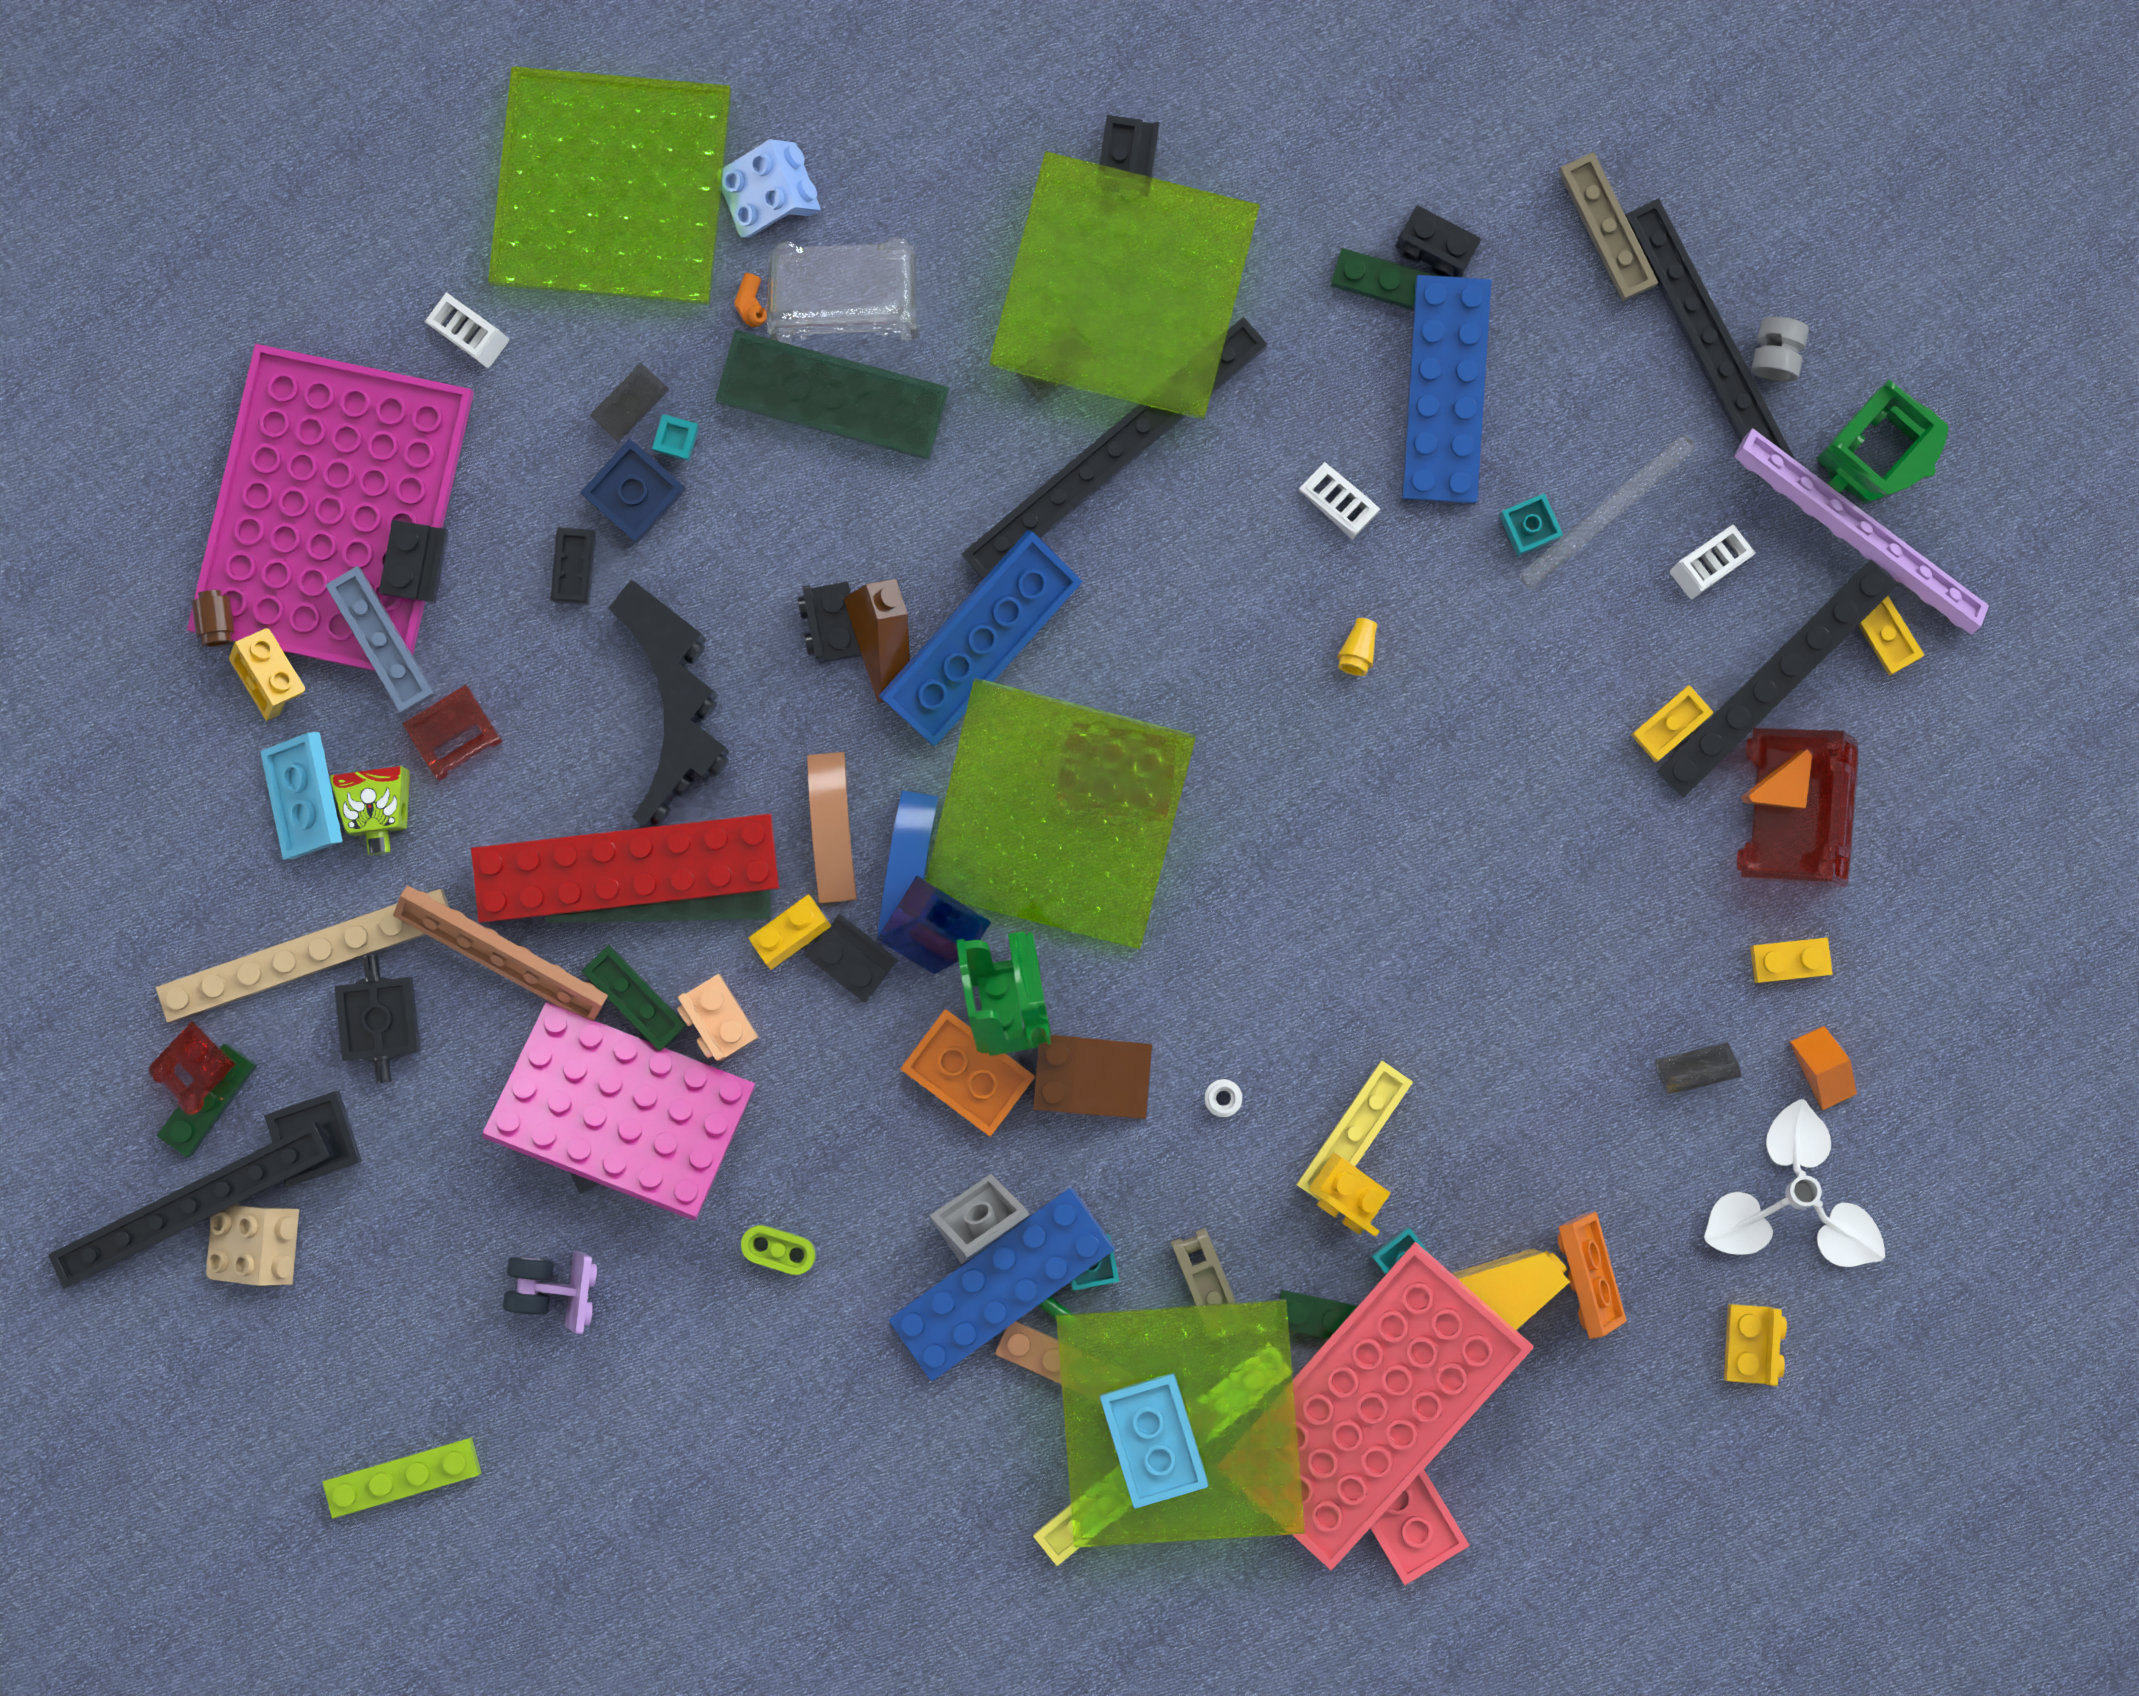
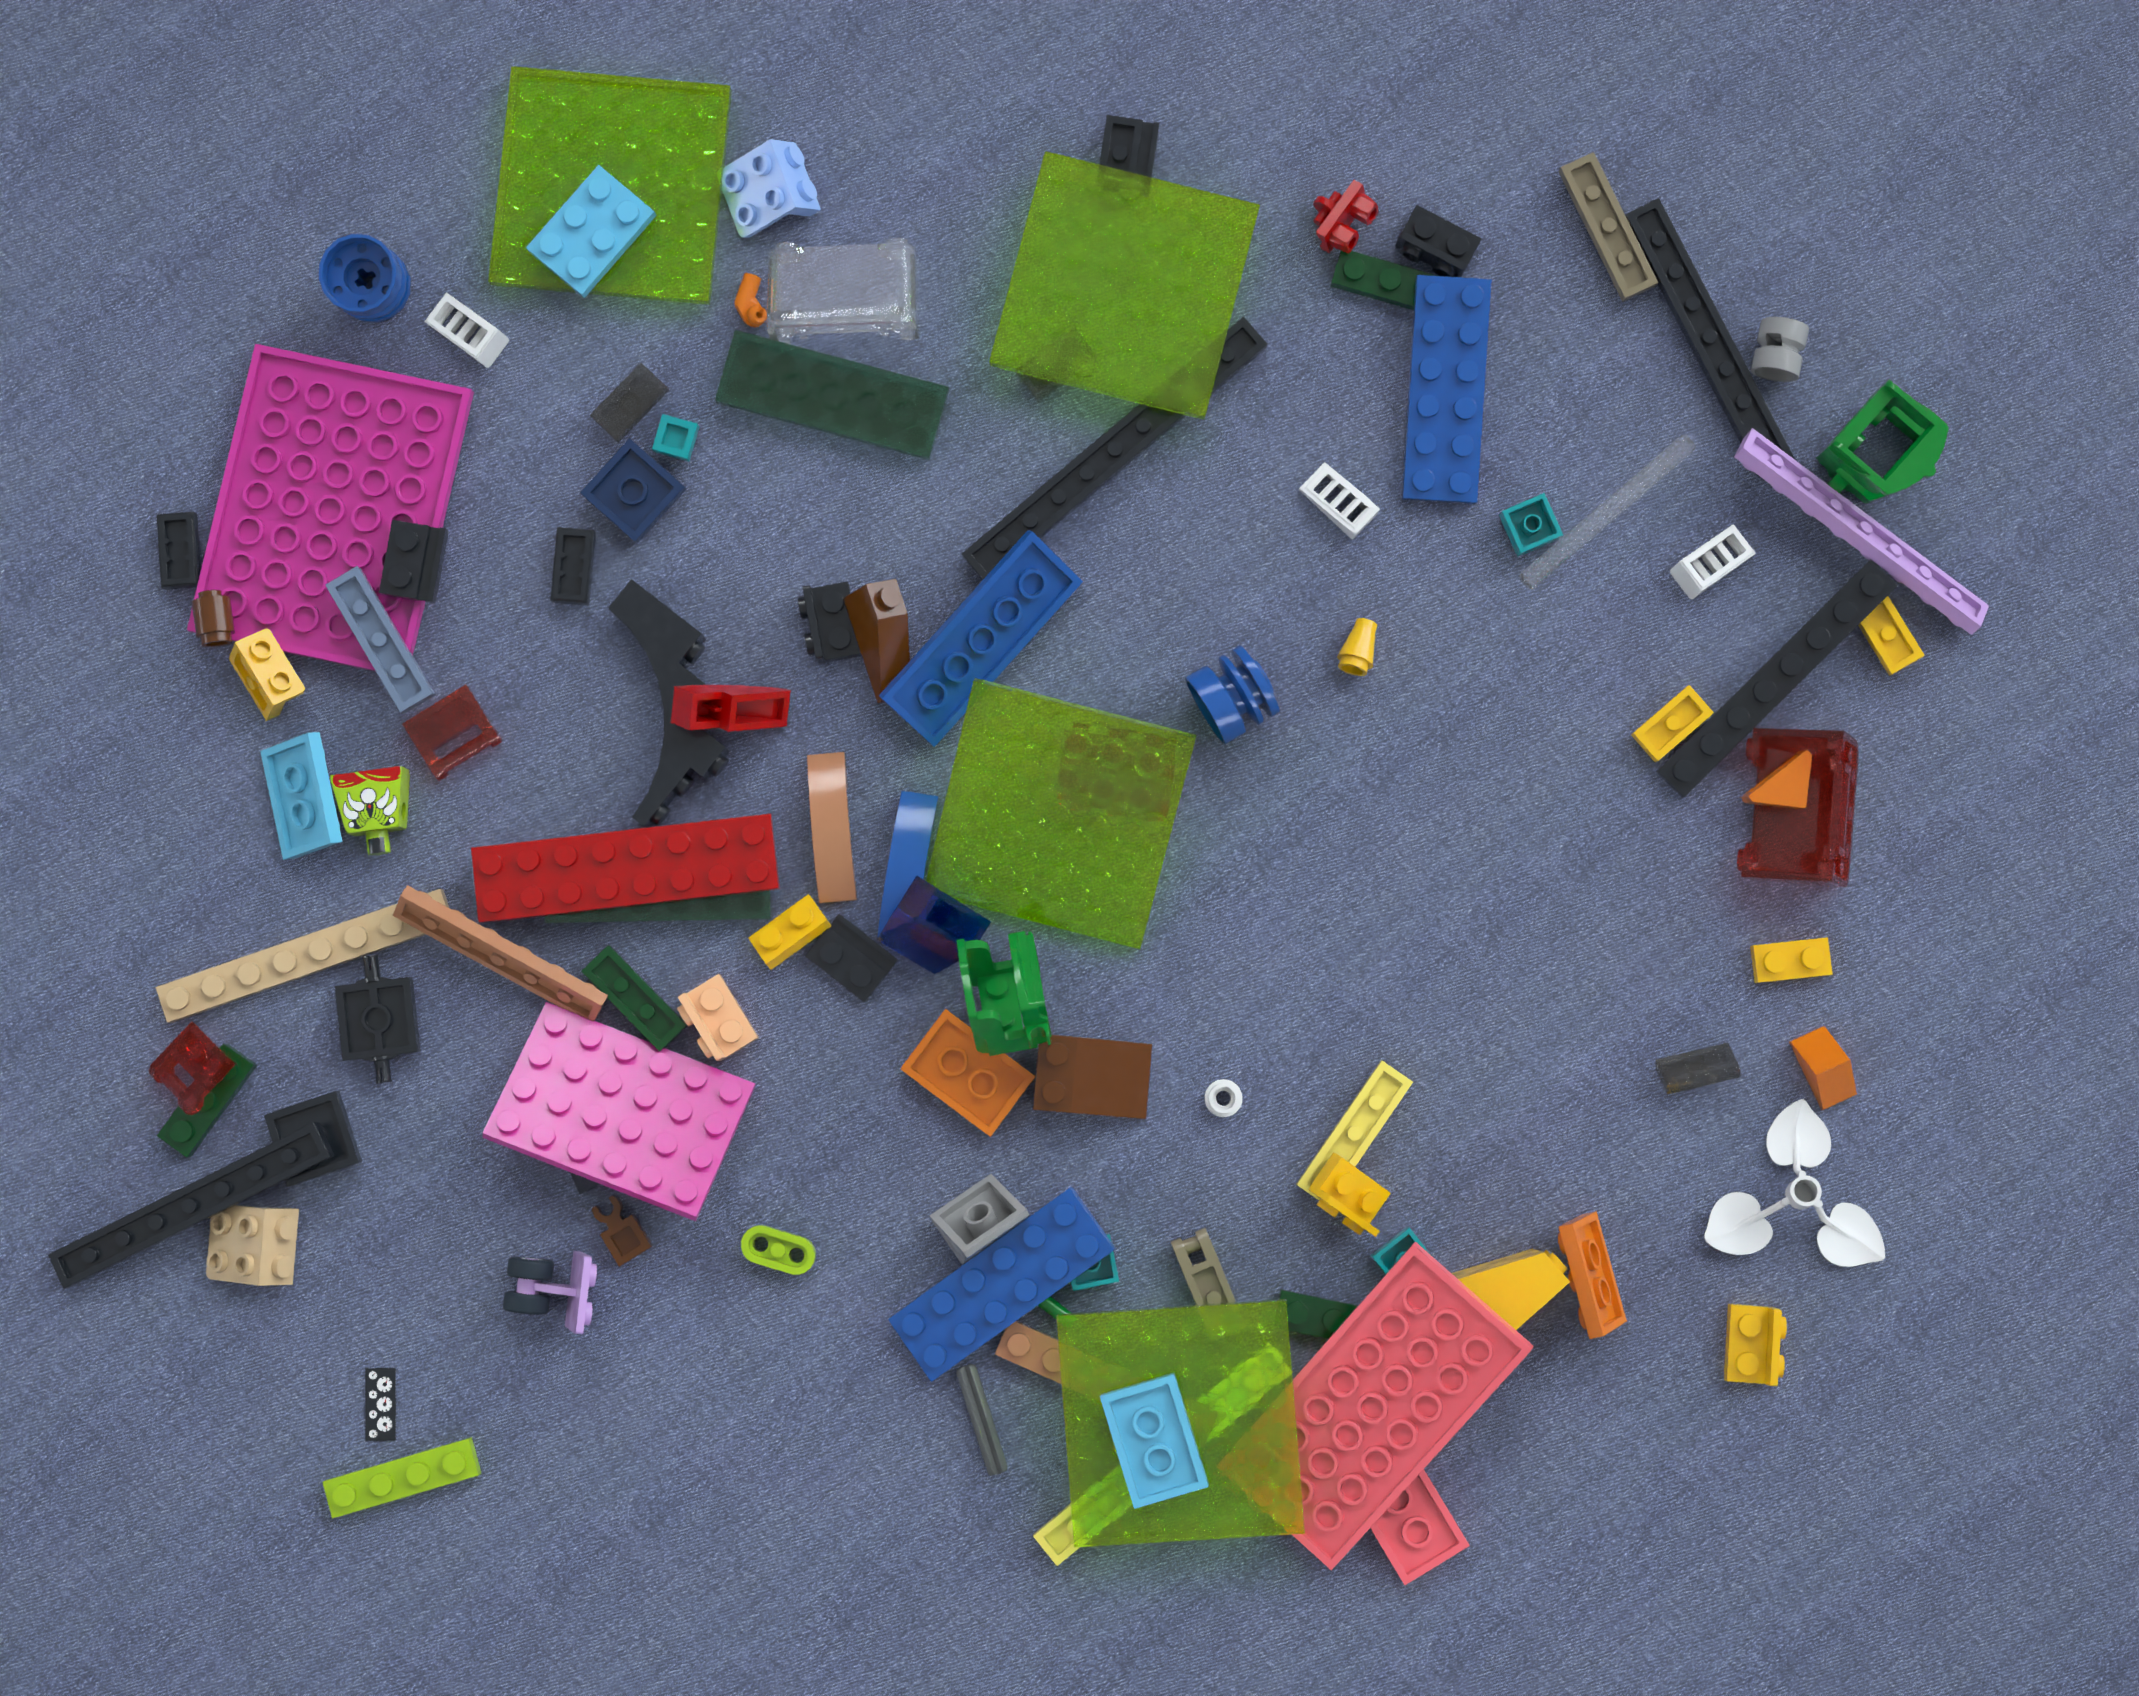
(178, 550): none -> black plate
(344, 276): none -> blue wheel
(380, 1404): none -> black sticker
(591, 231): none -> medium azure plate
(625, 1236): none -> reddish brown plate
(729, 707): none -> red slope
(981, 1419): none -> dark grey axle
(1233, 694): none -> blue wheel
(1337, 215): none -> red hips

